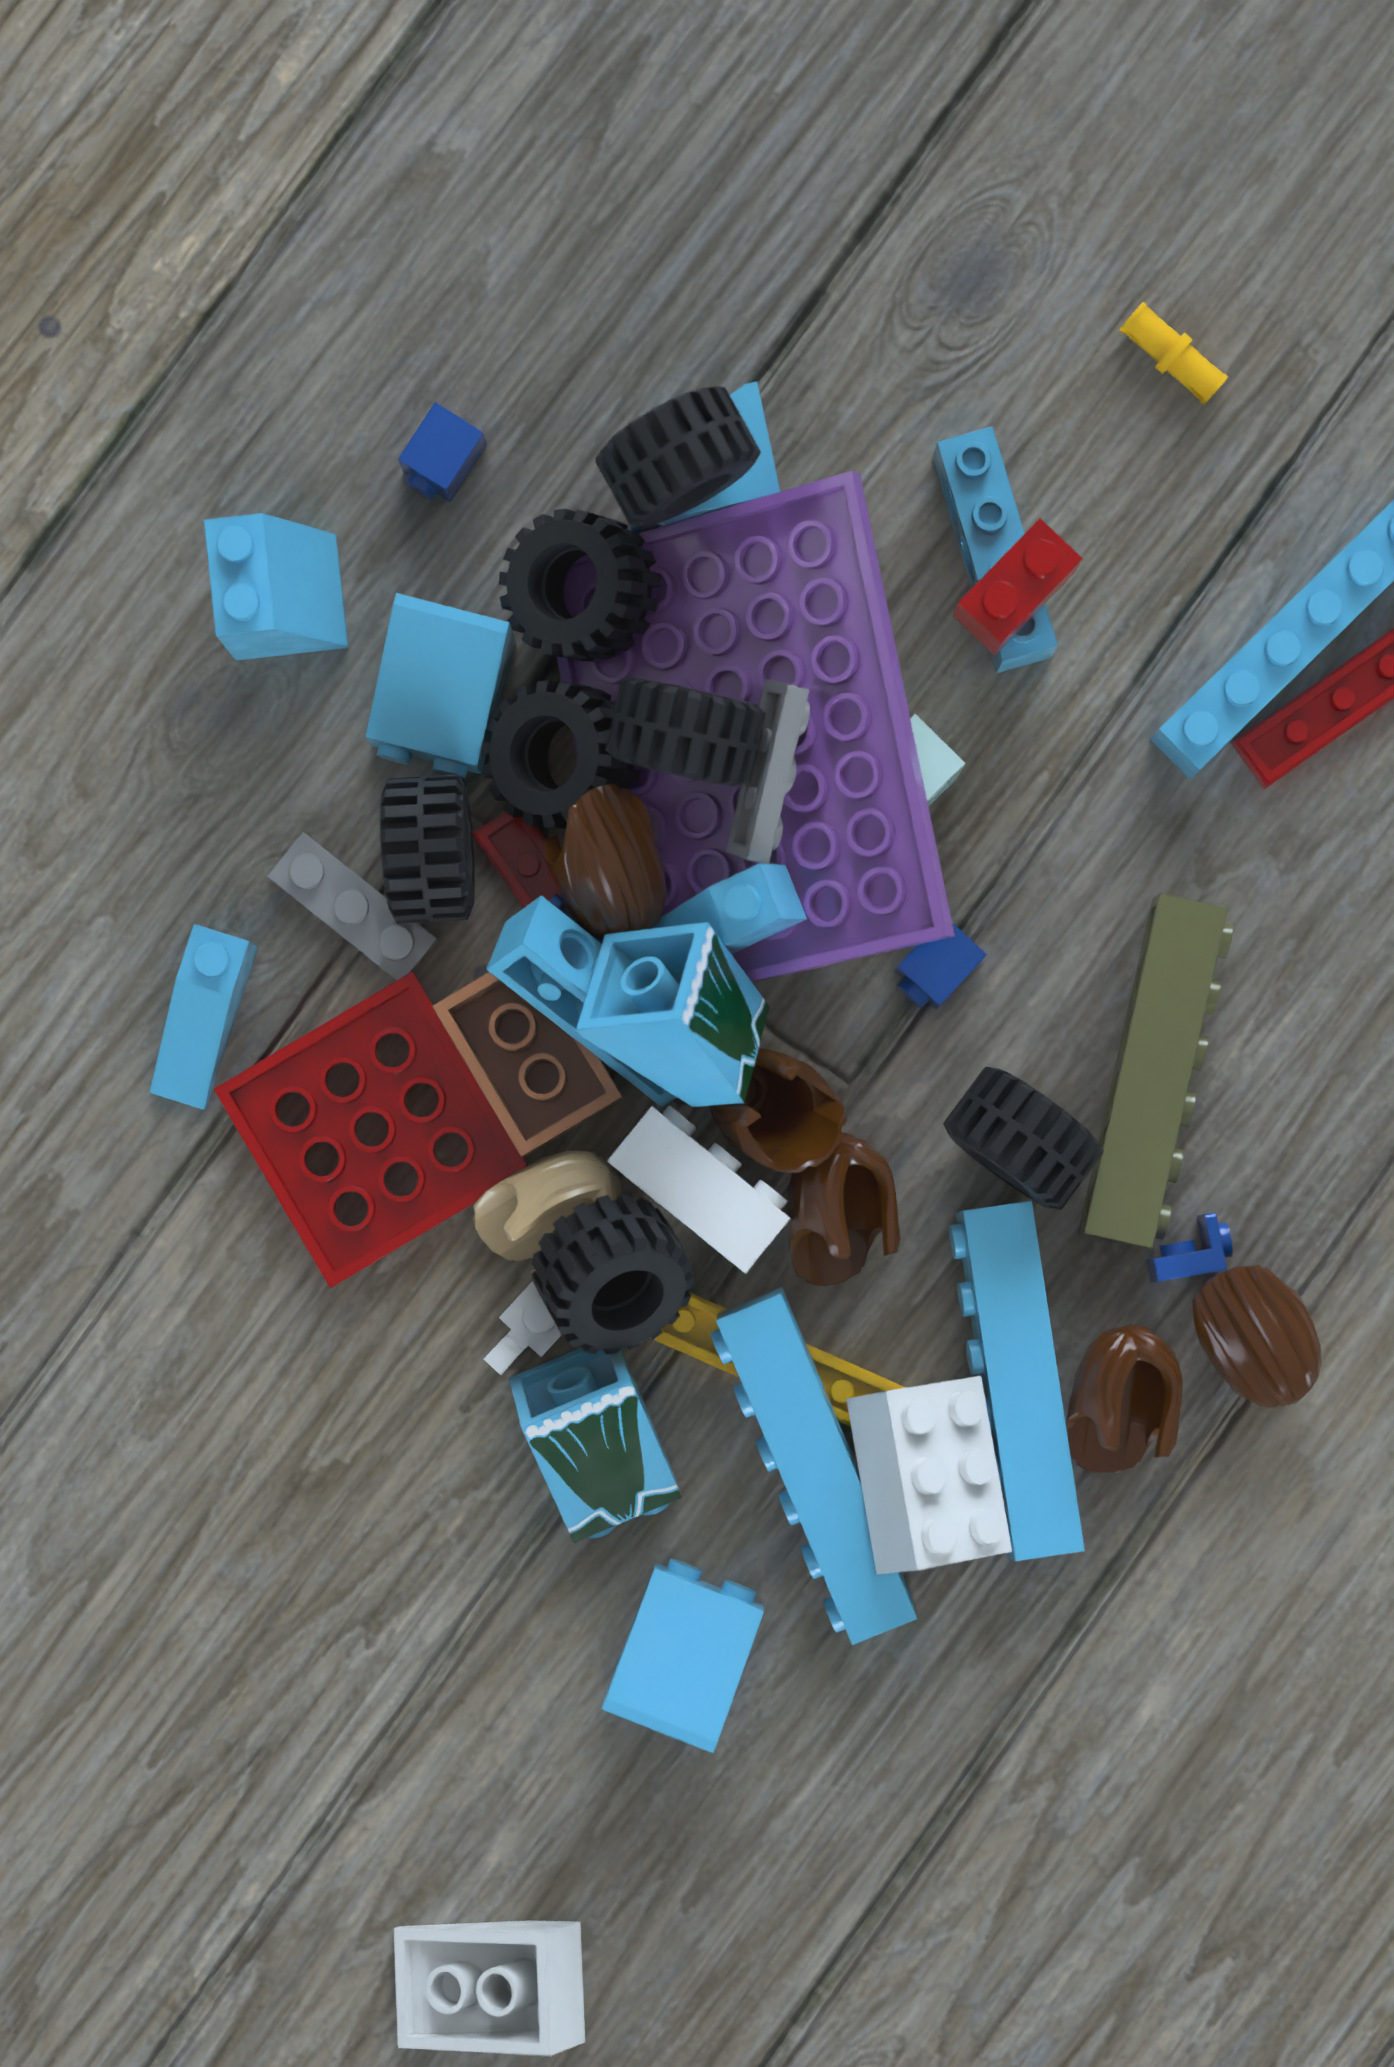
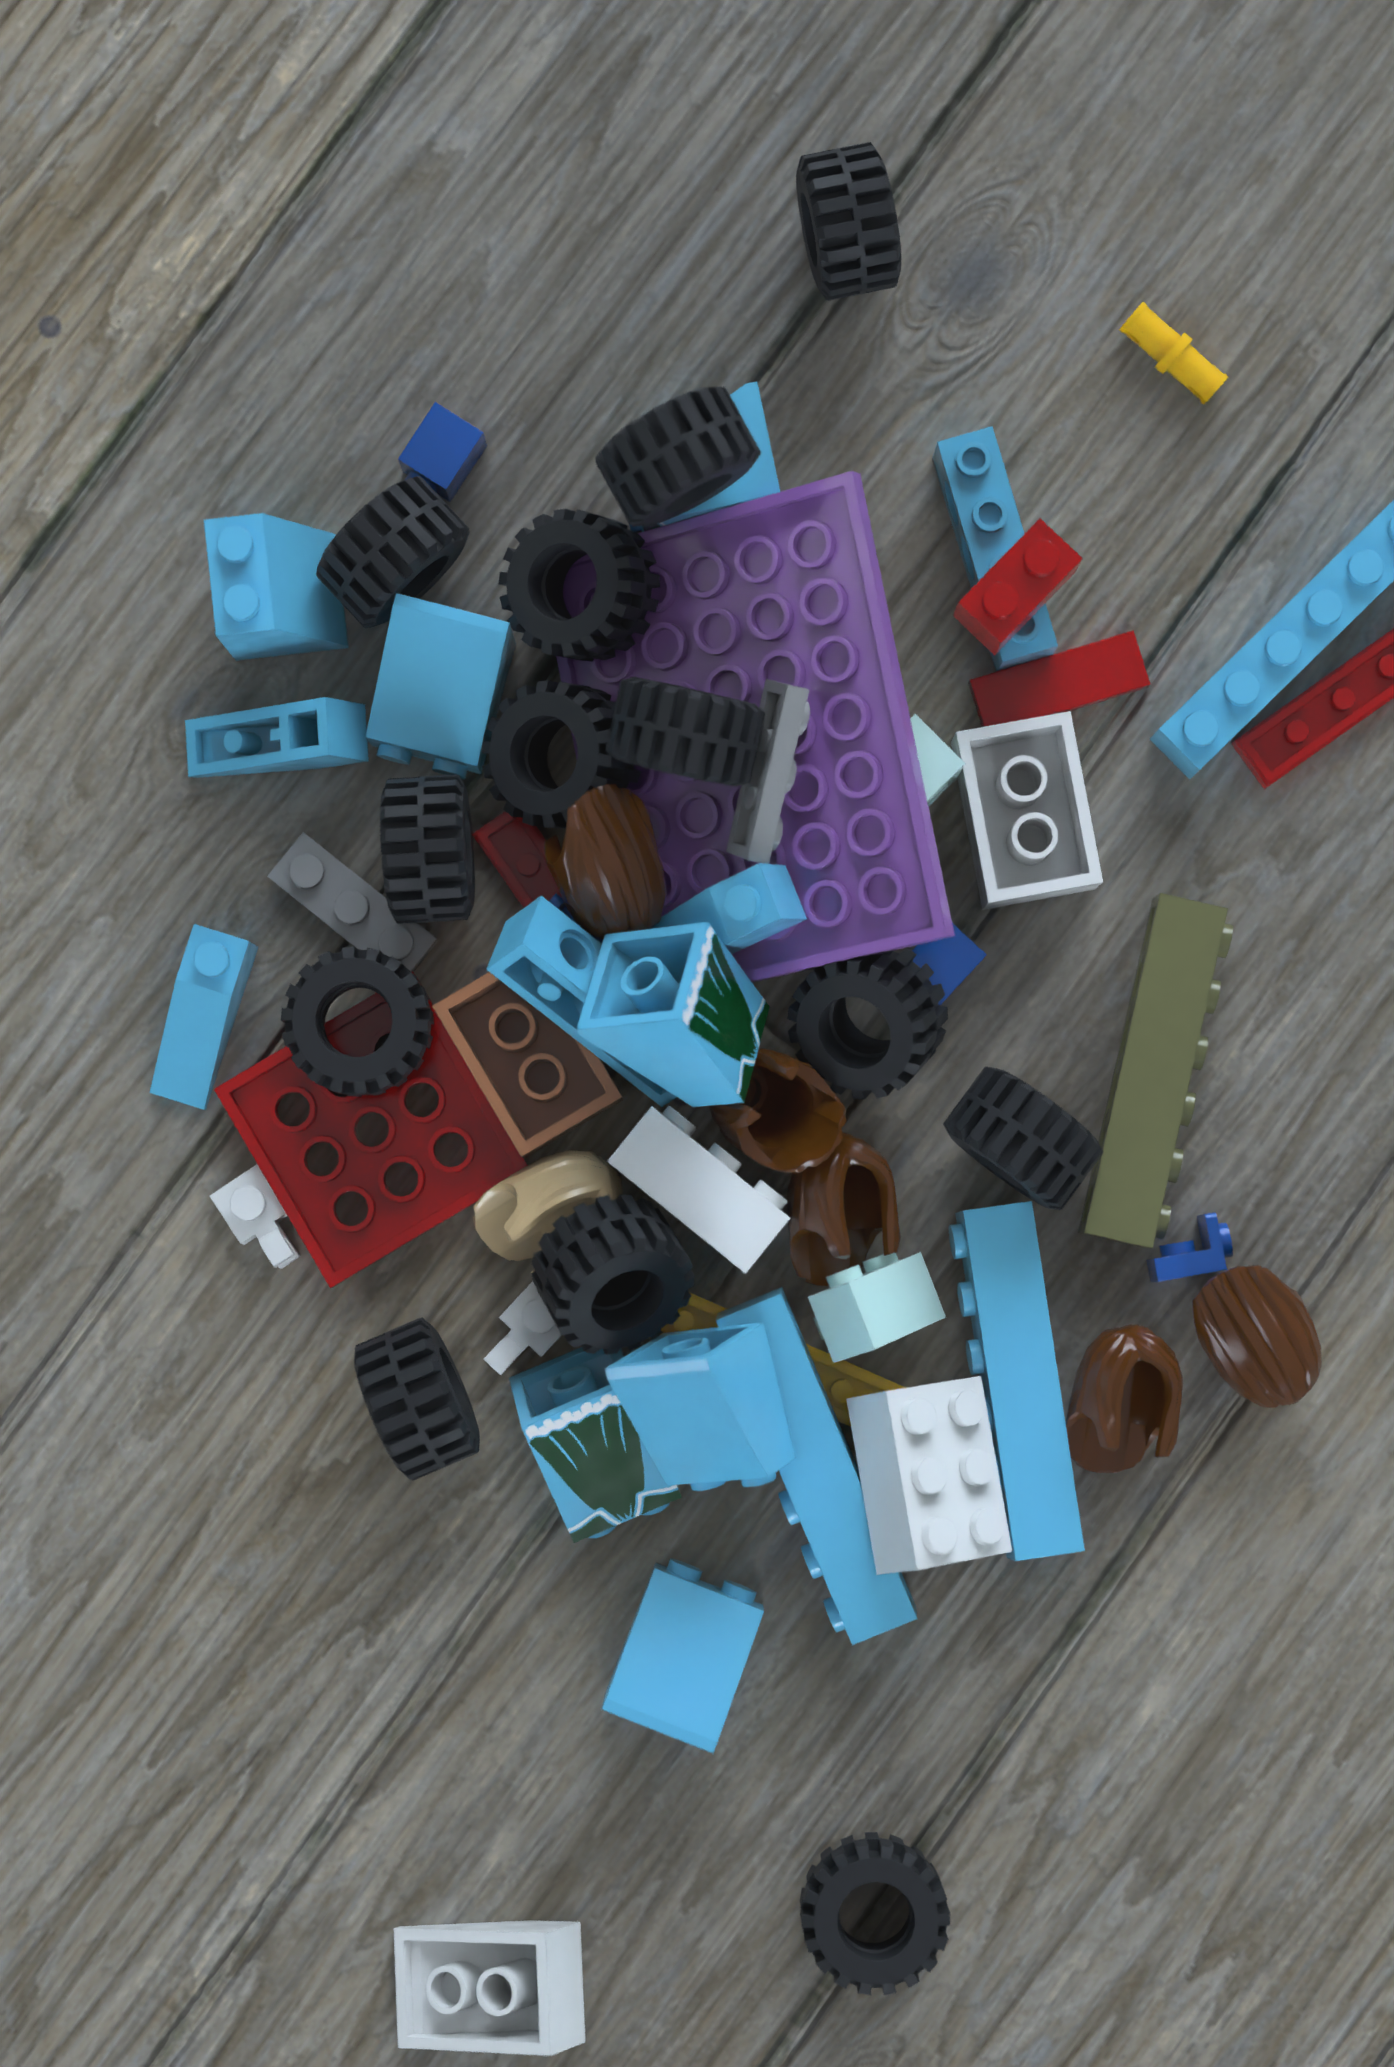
(254, 1212): none -> white plate
(278, 738): none -> medium azure slope
(308, 1010): none -> black tyre
(391, 547): none -> black tyre
(416, 1399): none -> black tyre
(707, 1405): none -> medium azure slope
(844, 1052): none -> black tyre
(848, 221): none -> black tyre
(876, 1306): none -> light aqua brick
(882, 1962): none -> black tyre
(1027, 810): none -> white brick
(1061, 681): none -> red tile

